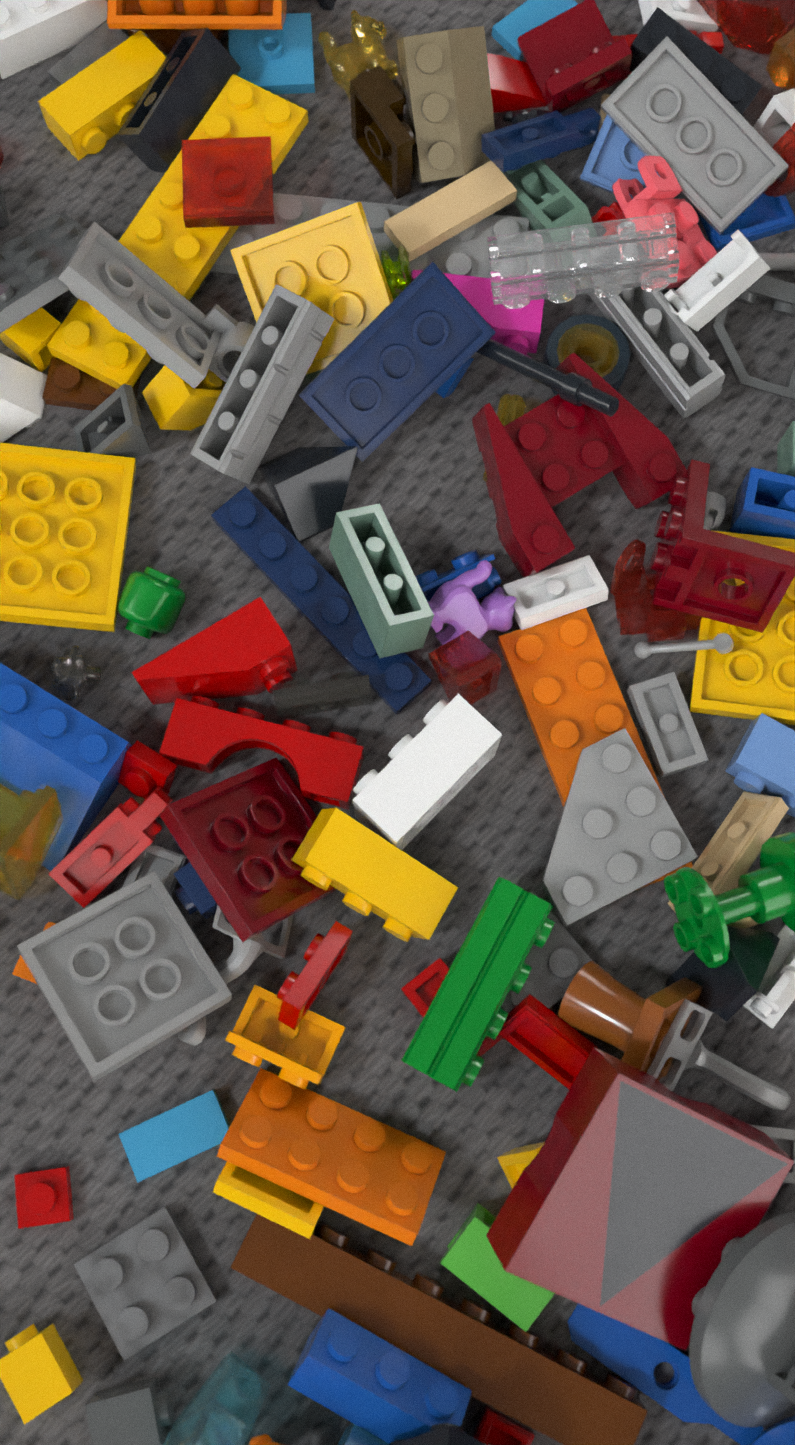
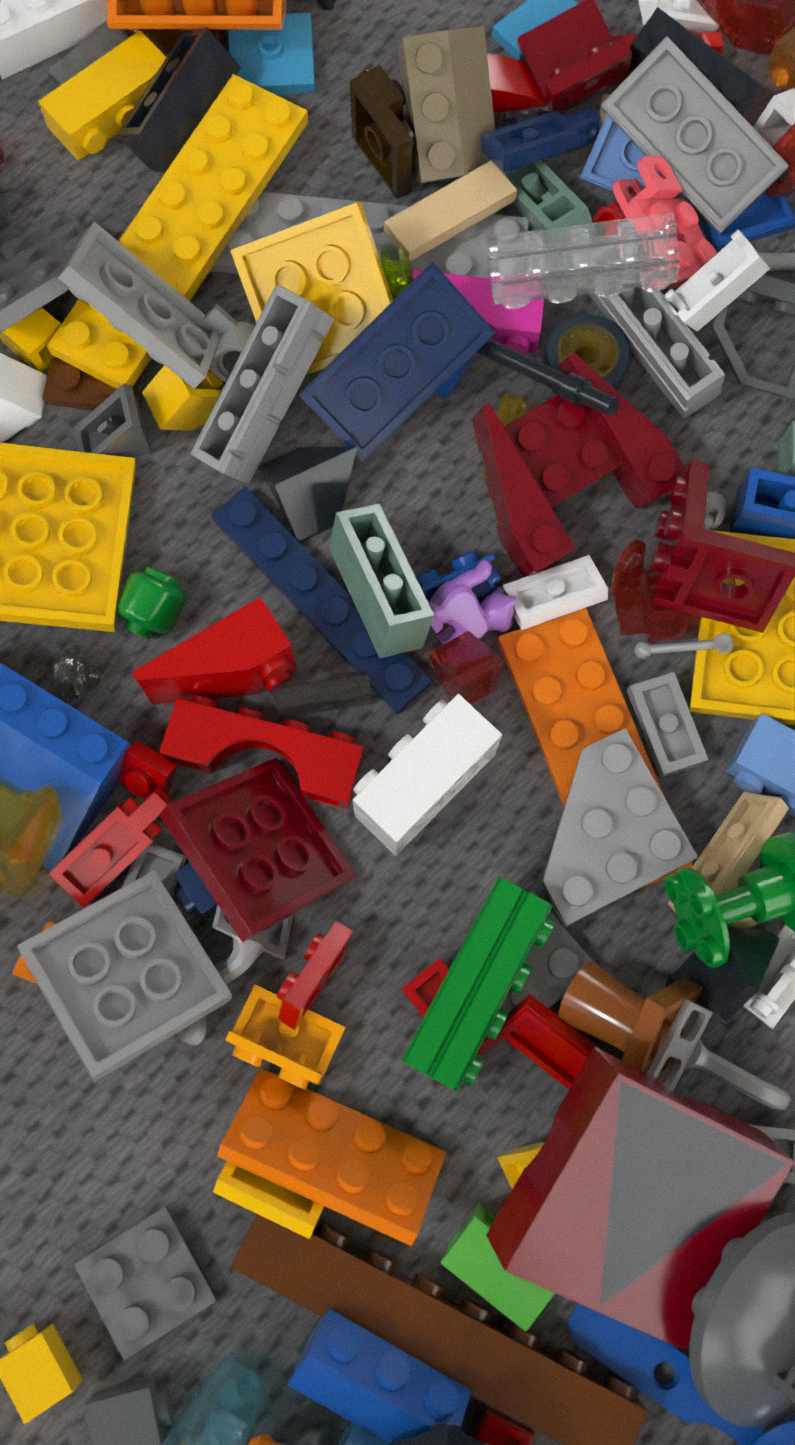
(43, 1197): red plate -> none
(175, 1135): dark azure tile -> none
(227, 182): clear red tile -> none
(362, 54): clear yellow animal -> none
(373, 875): yellow brick -> none

